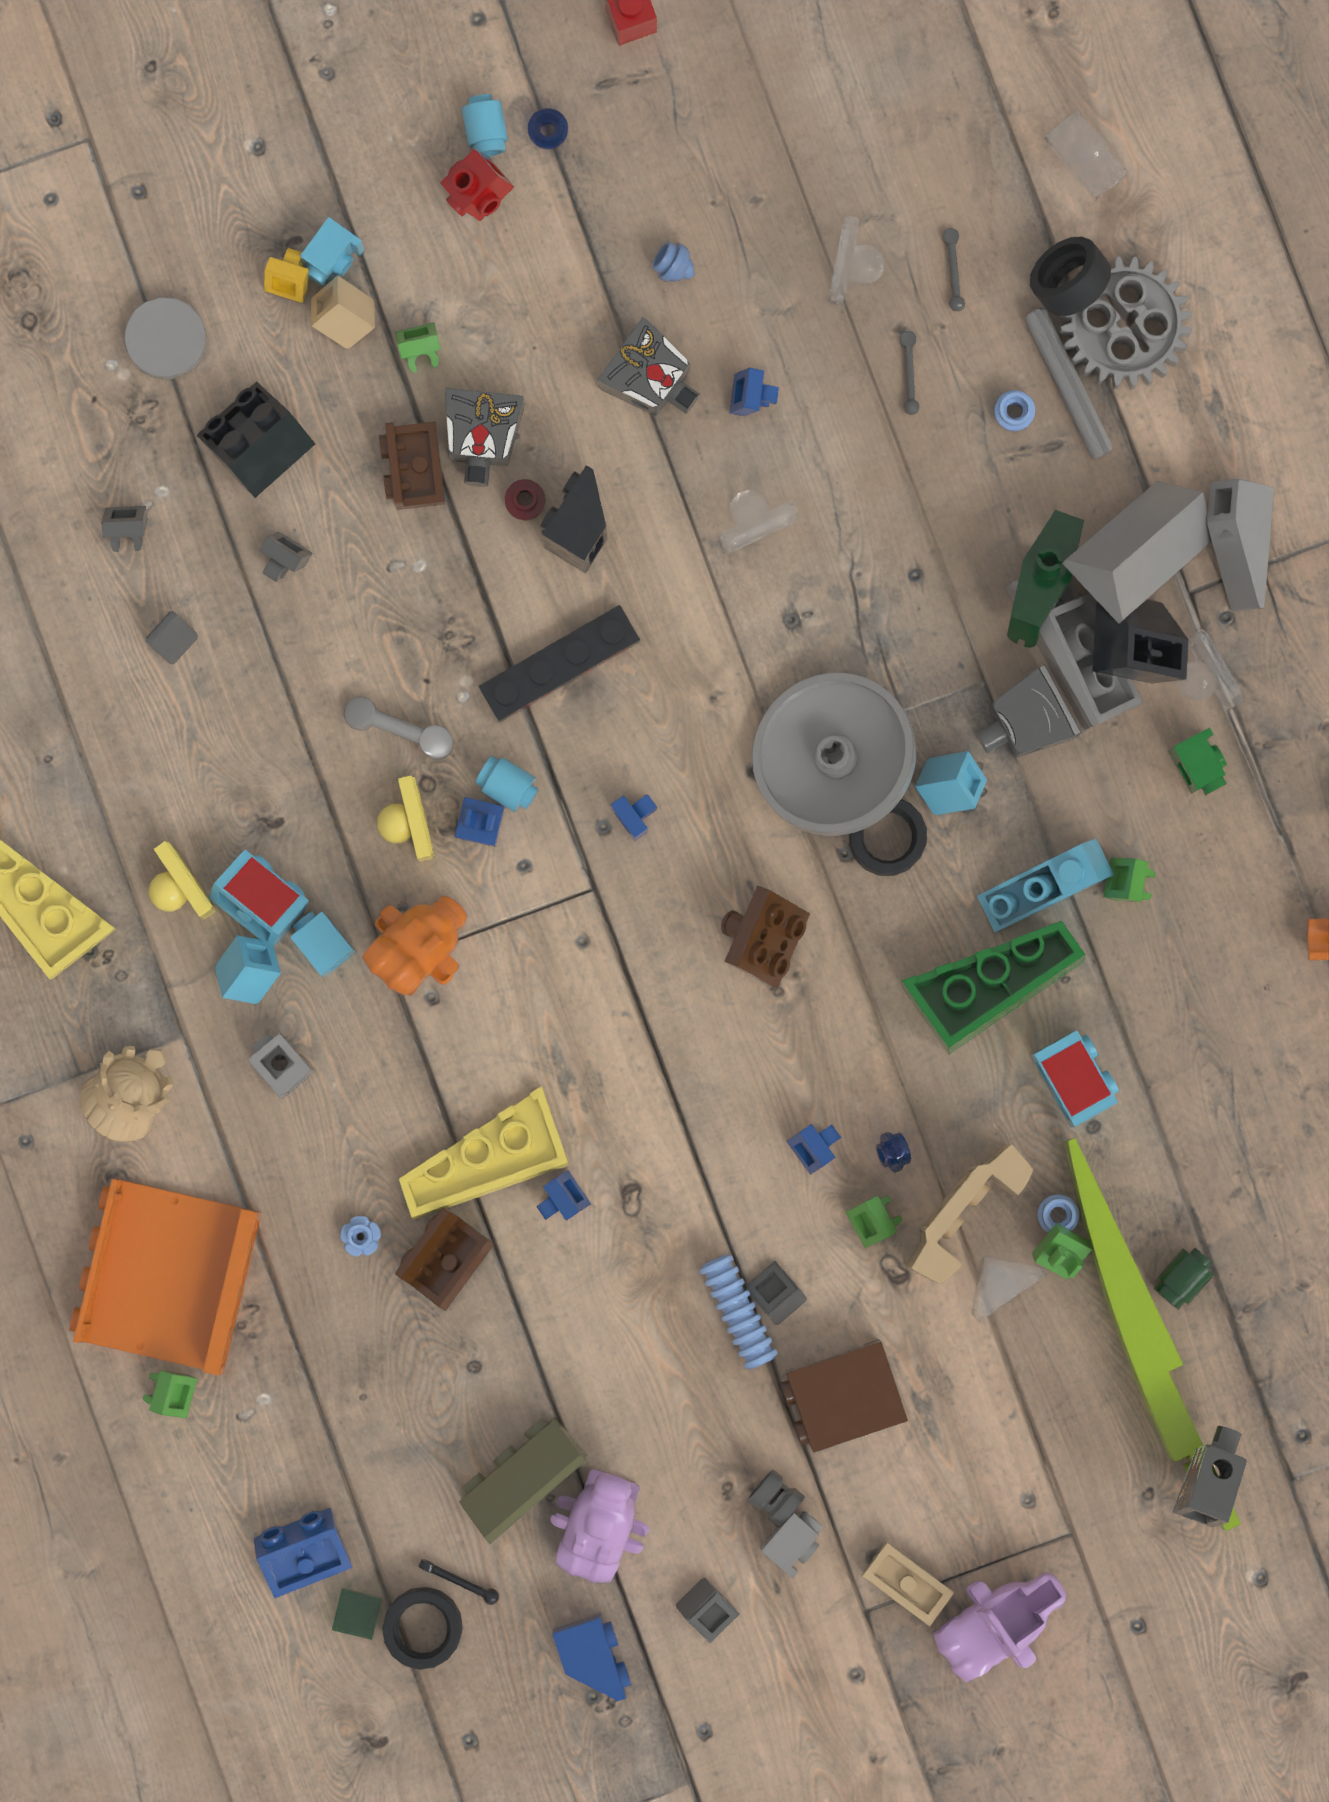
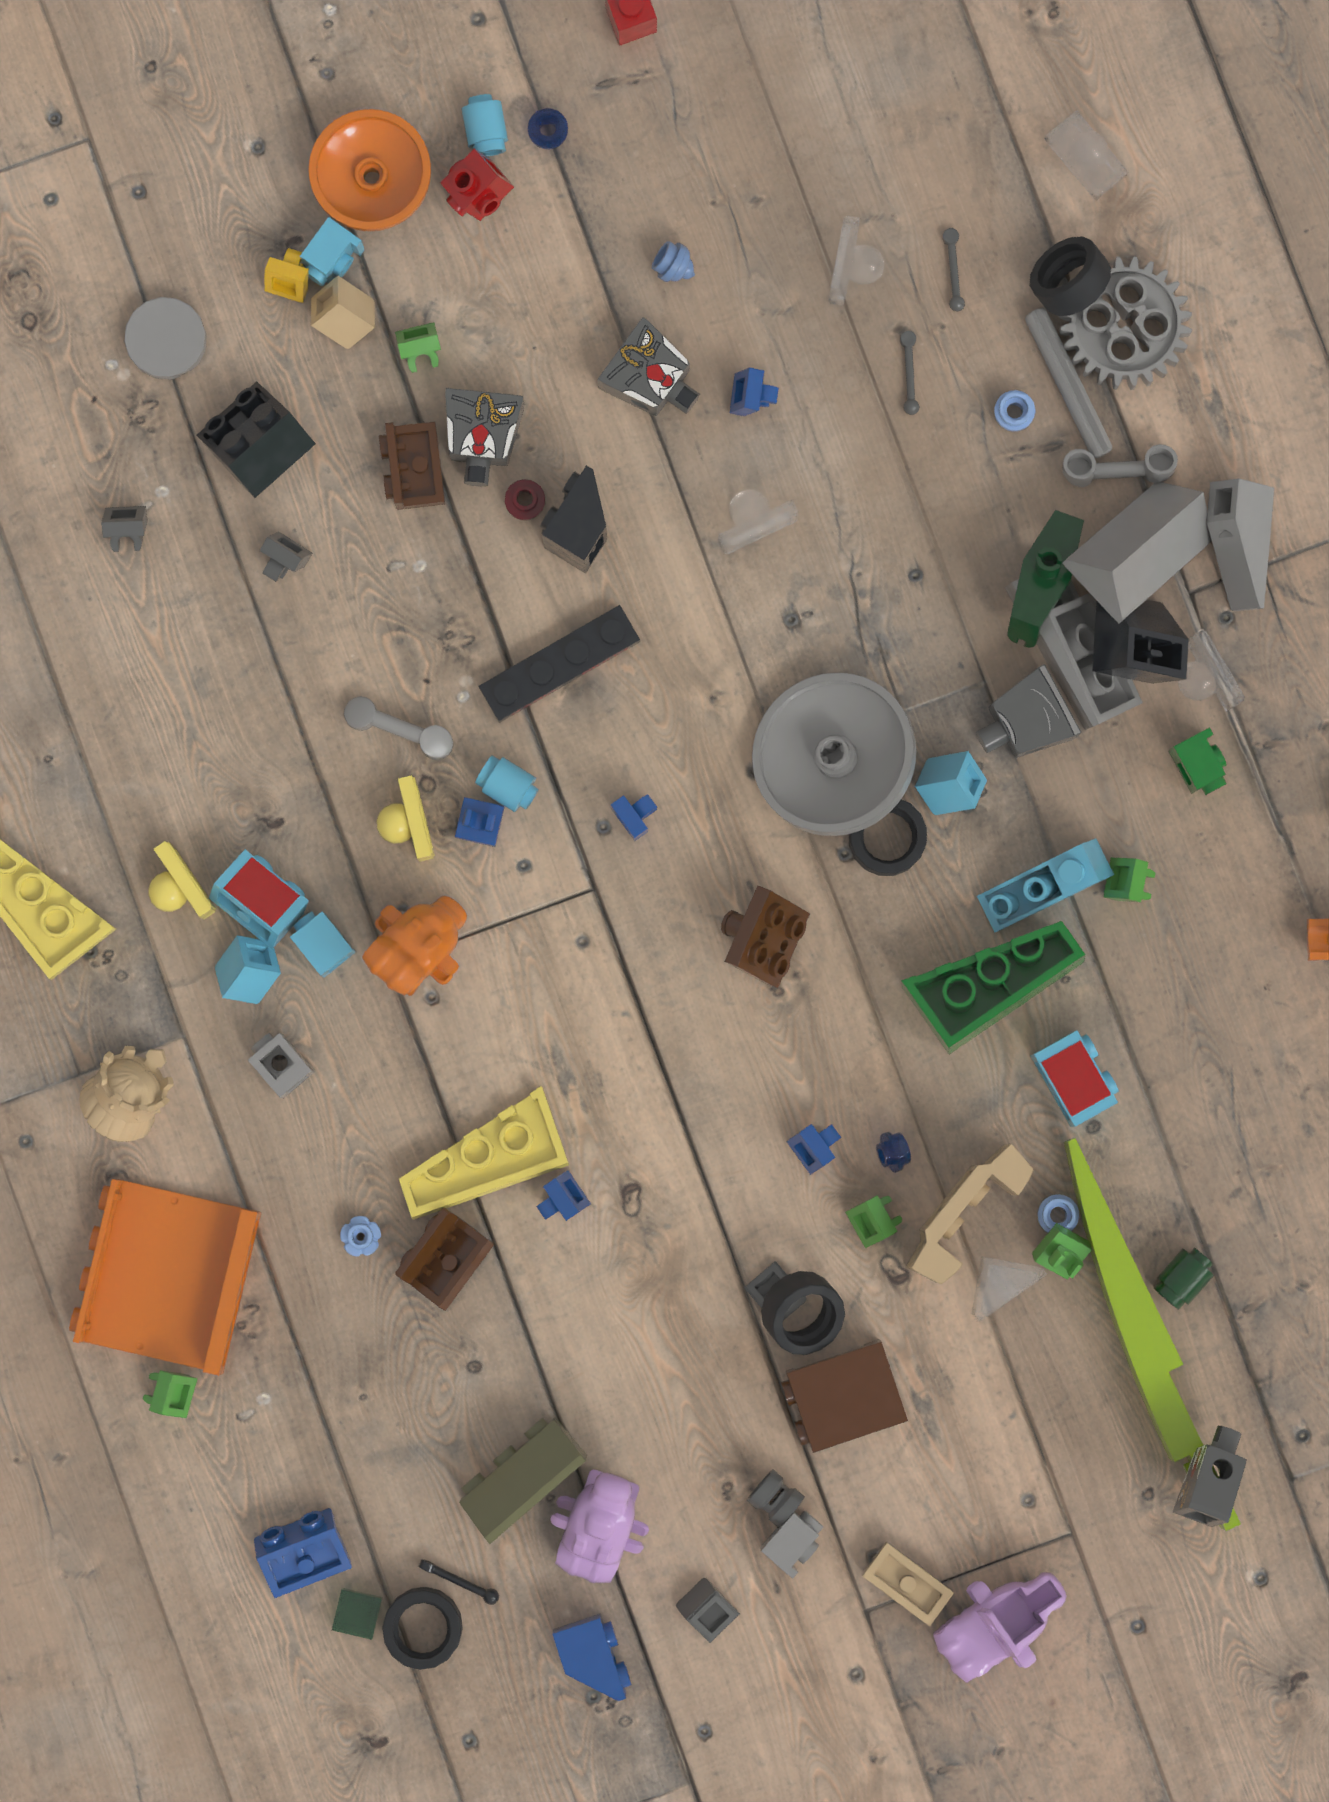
(171, 637): dark grey slope -> none
(364, 144): none -> orange dish
(738, 1311): light blue piece -> none
(817, 1334): none -> black tyre
(1157, 466): none -> light grey bar

